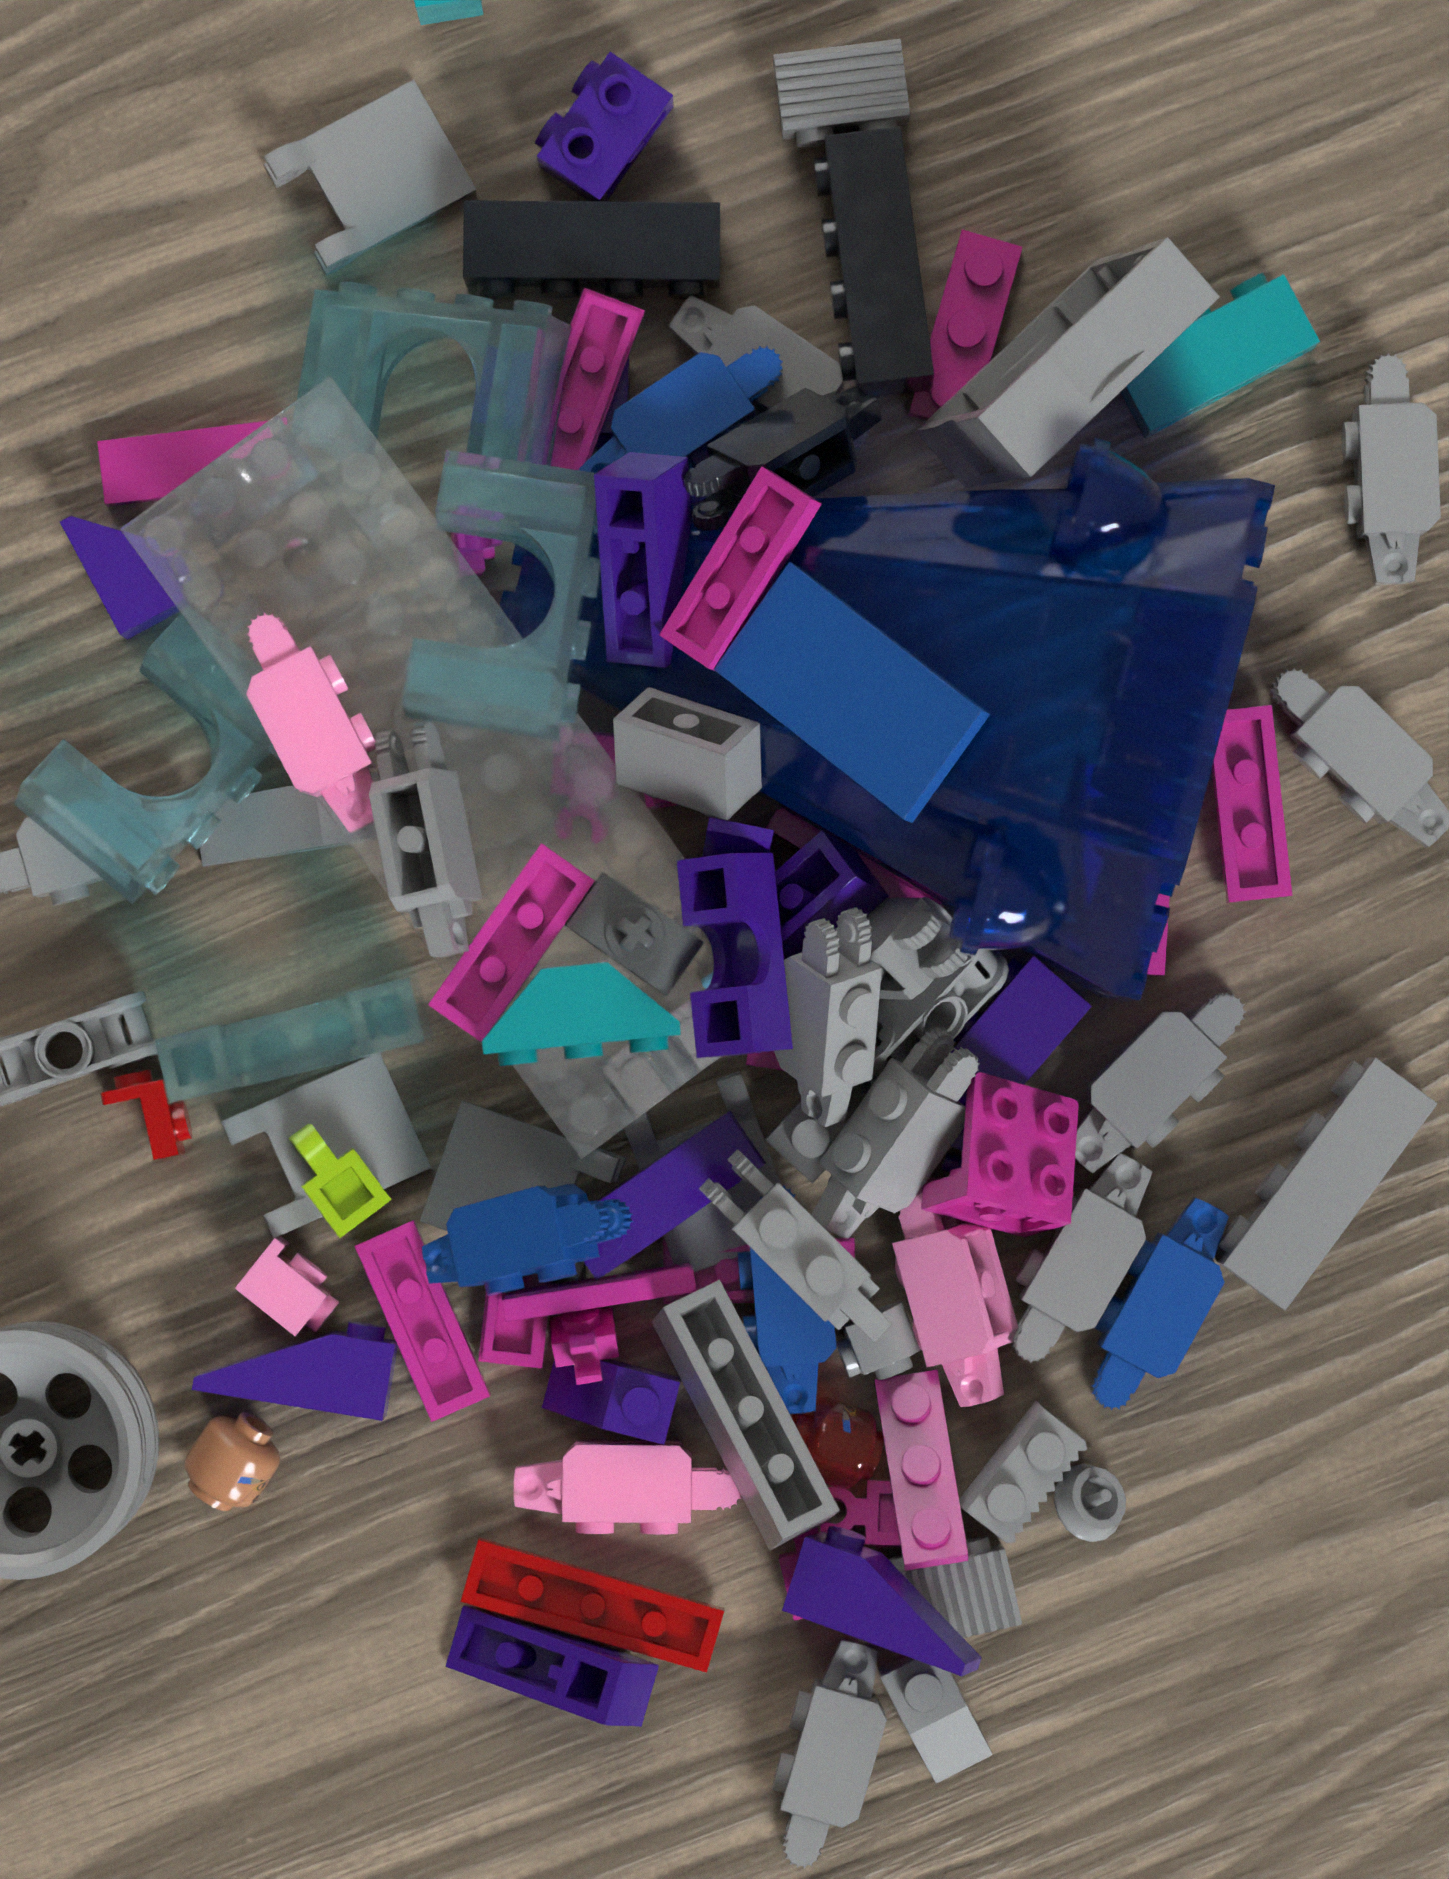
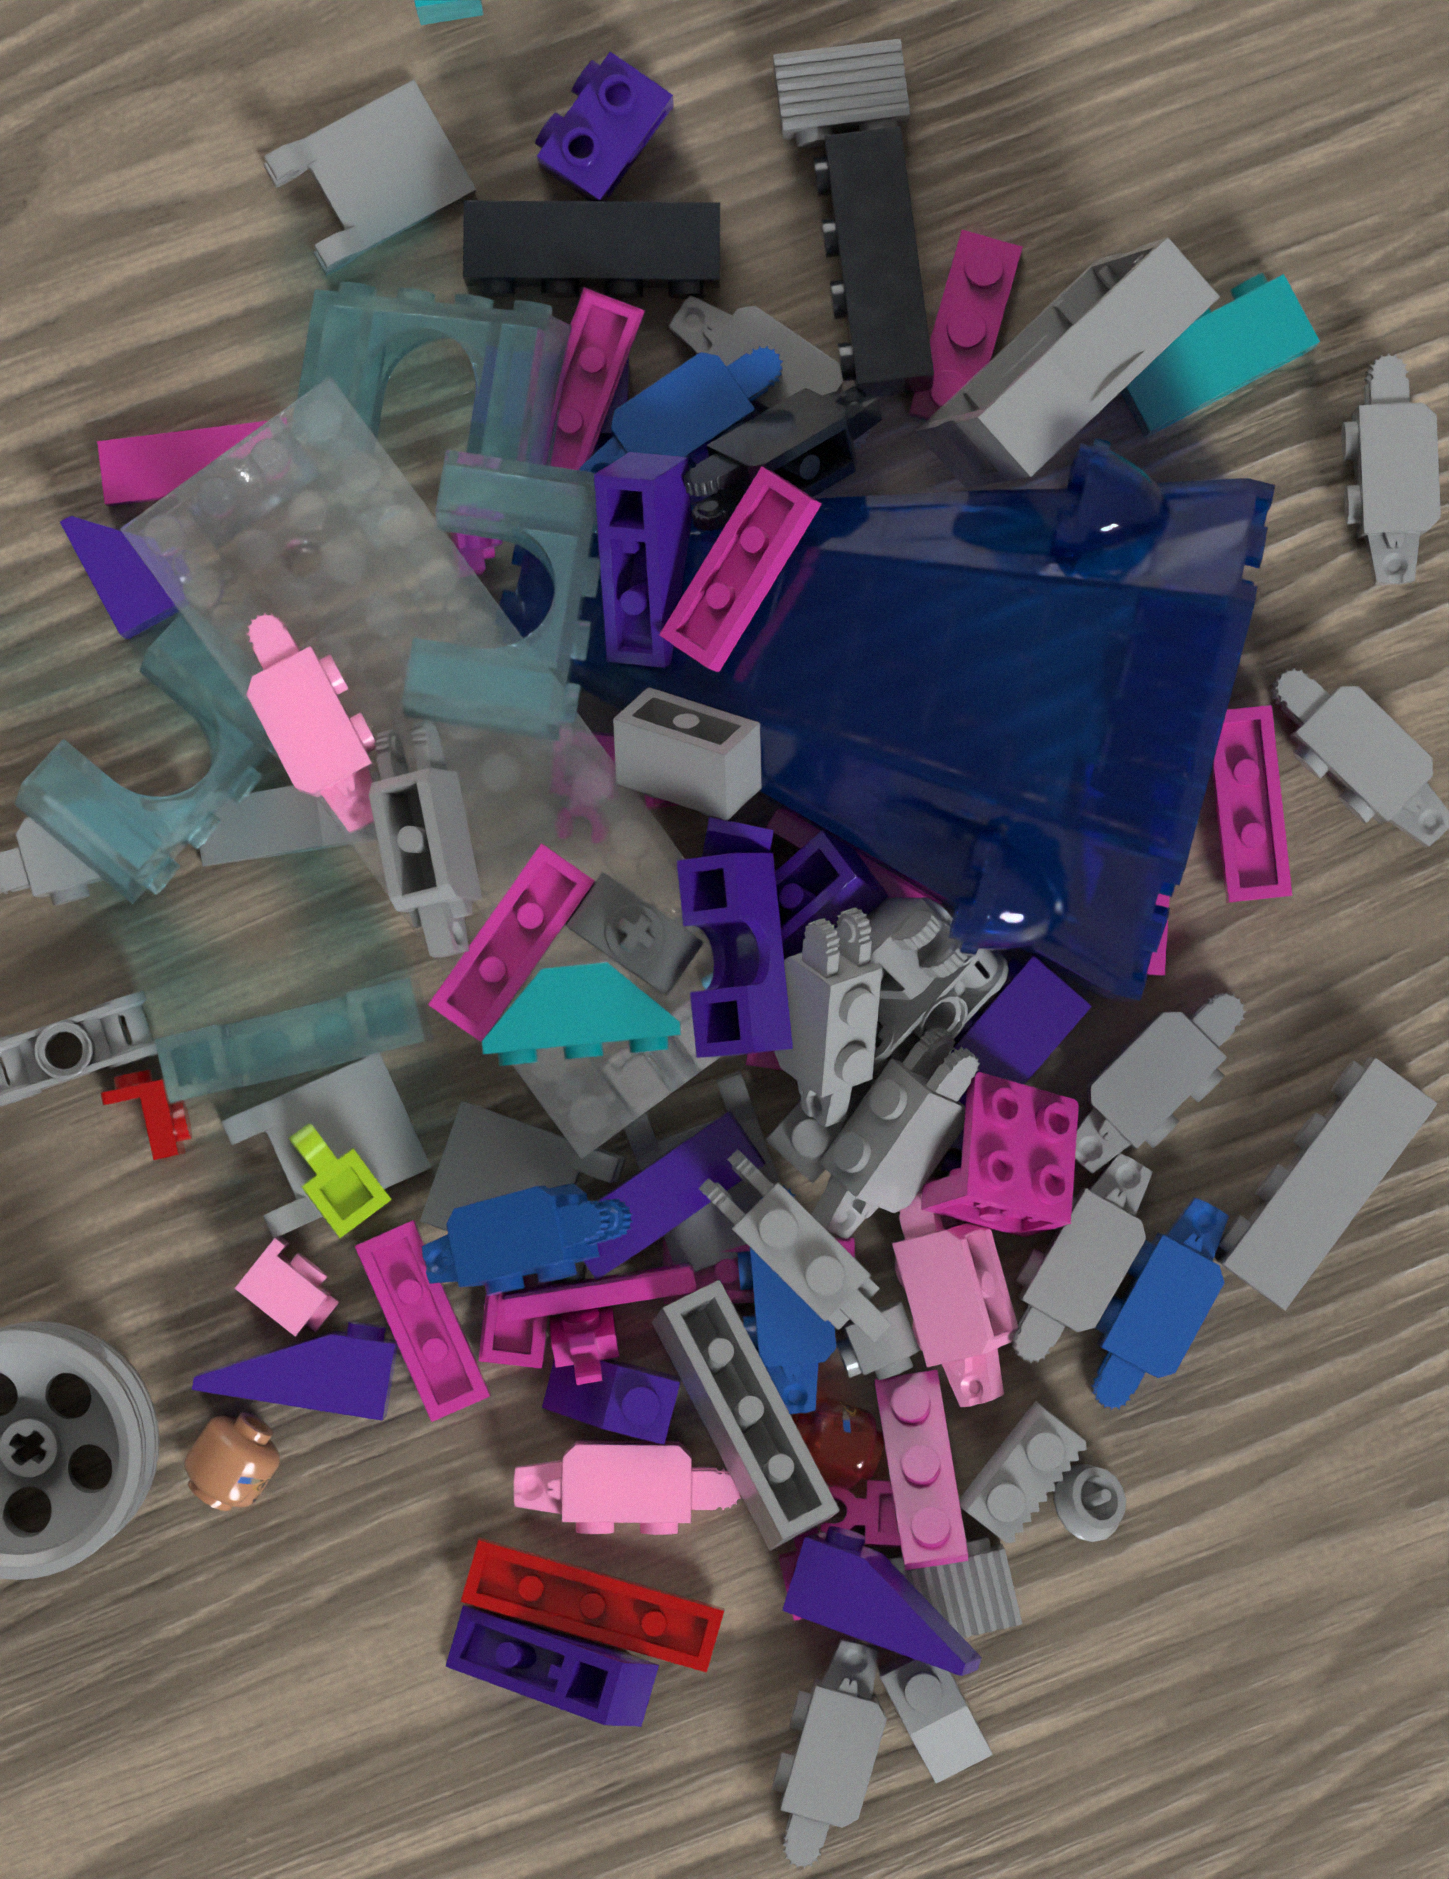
(851, 692): blue tile -> none

